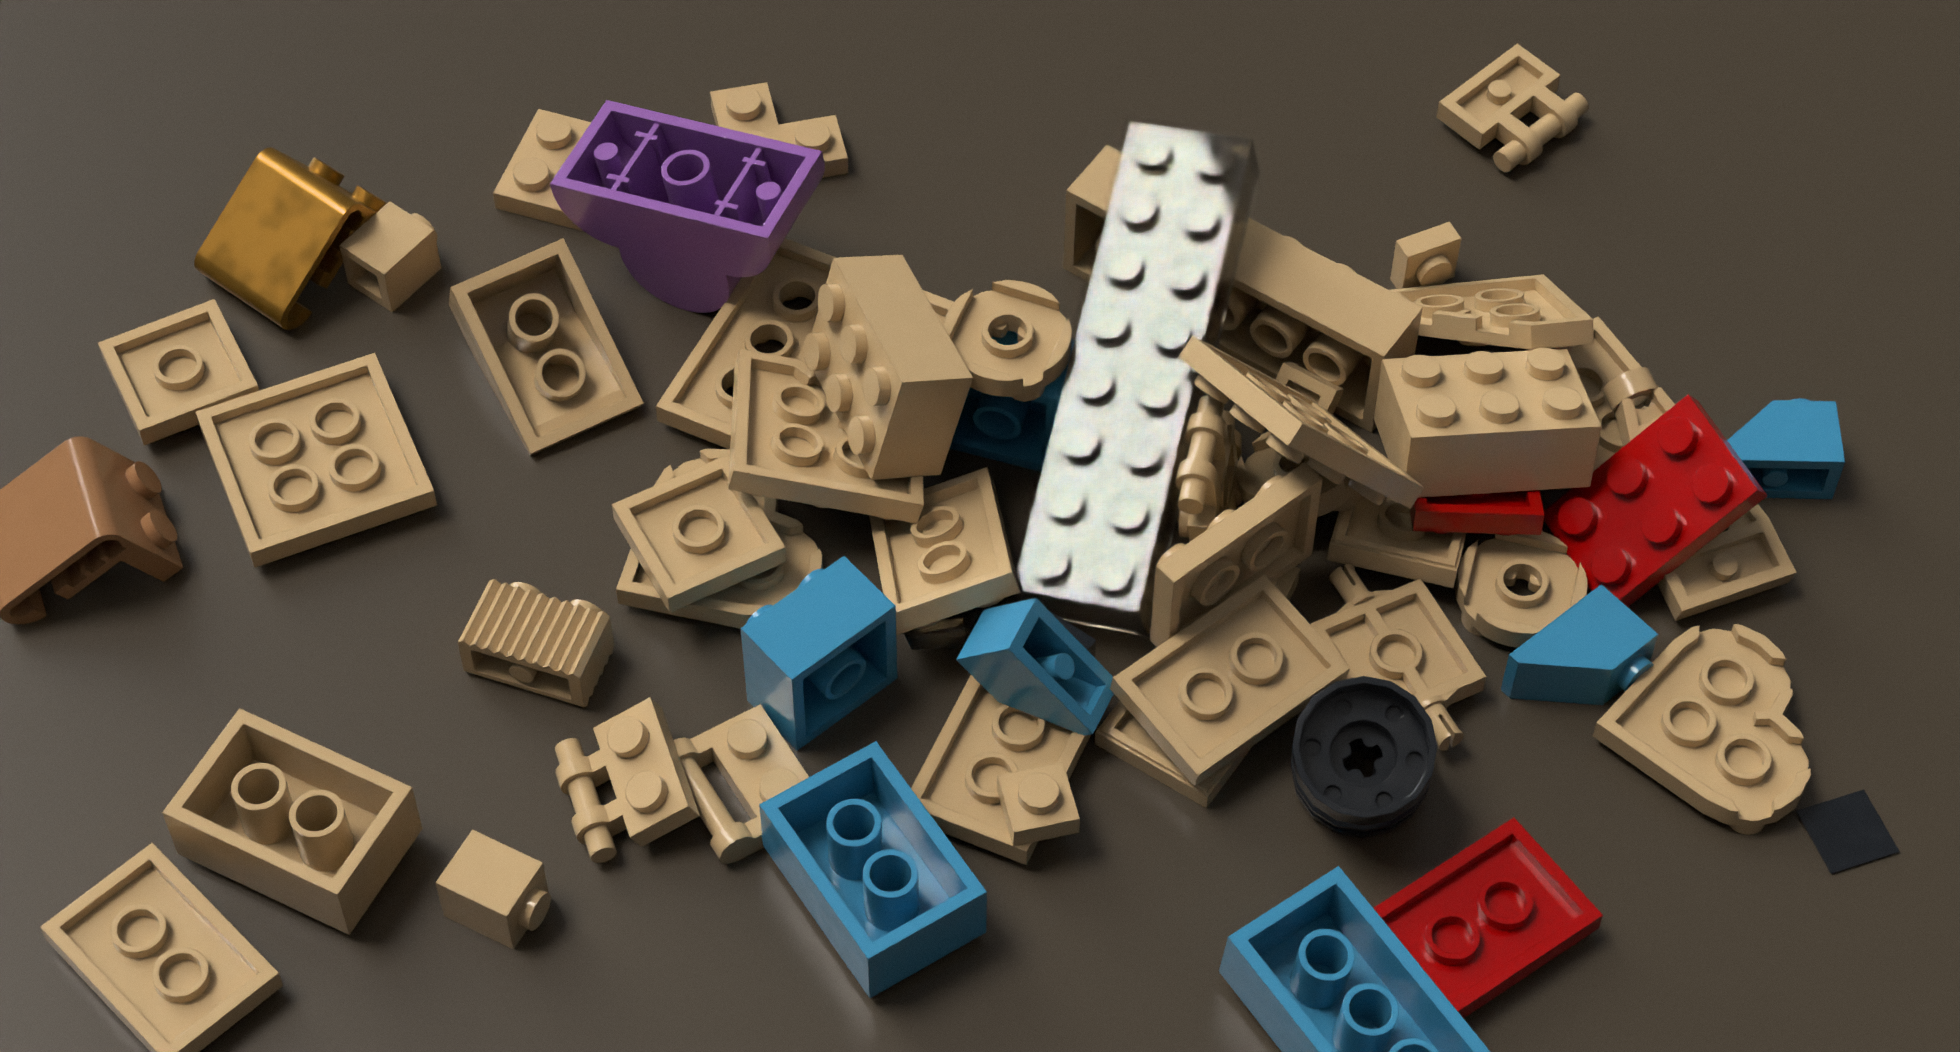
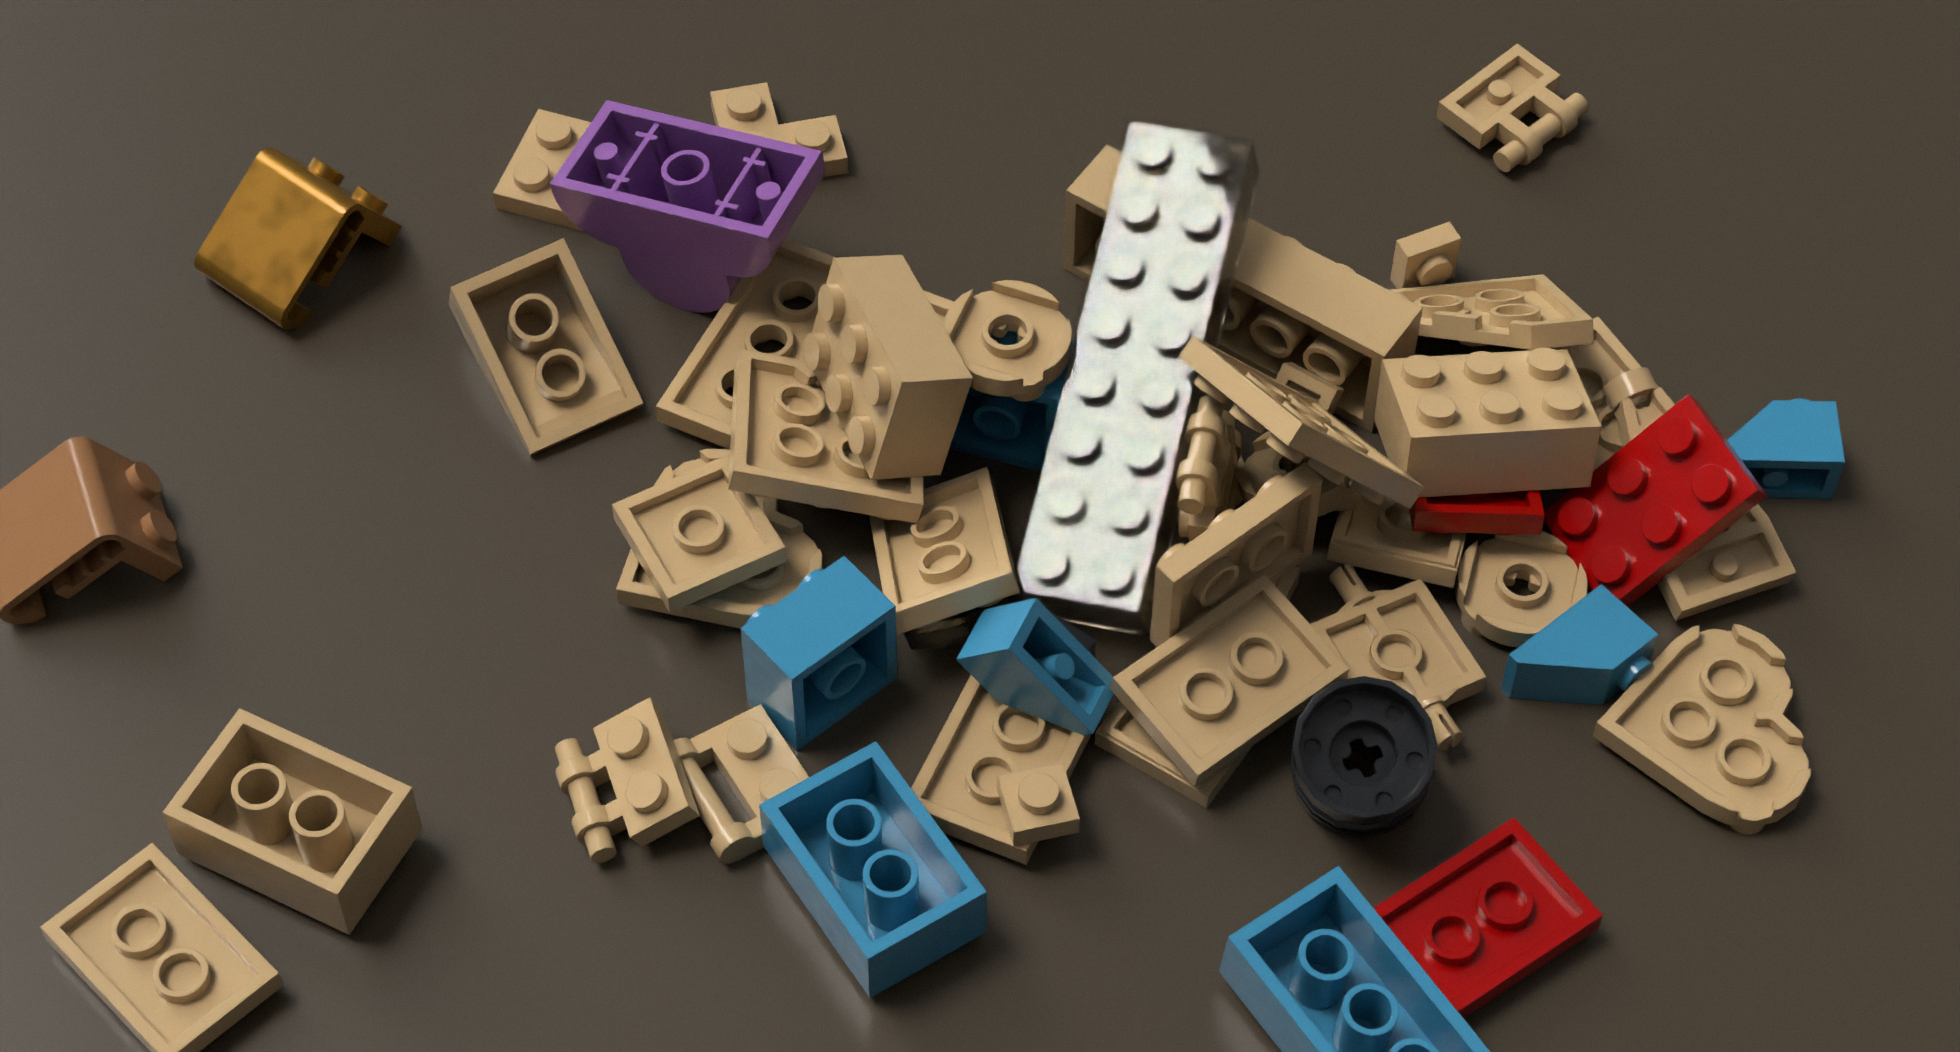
(177, 369): tan plate -> none
(315, 459): tan plate -> none
(391, 256): tan brick -> none
(494, 890): tan brick -> none
(537, 642): tan brick -> none
(1847, 831): black sticker -> none

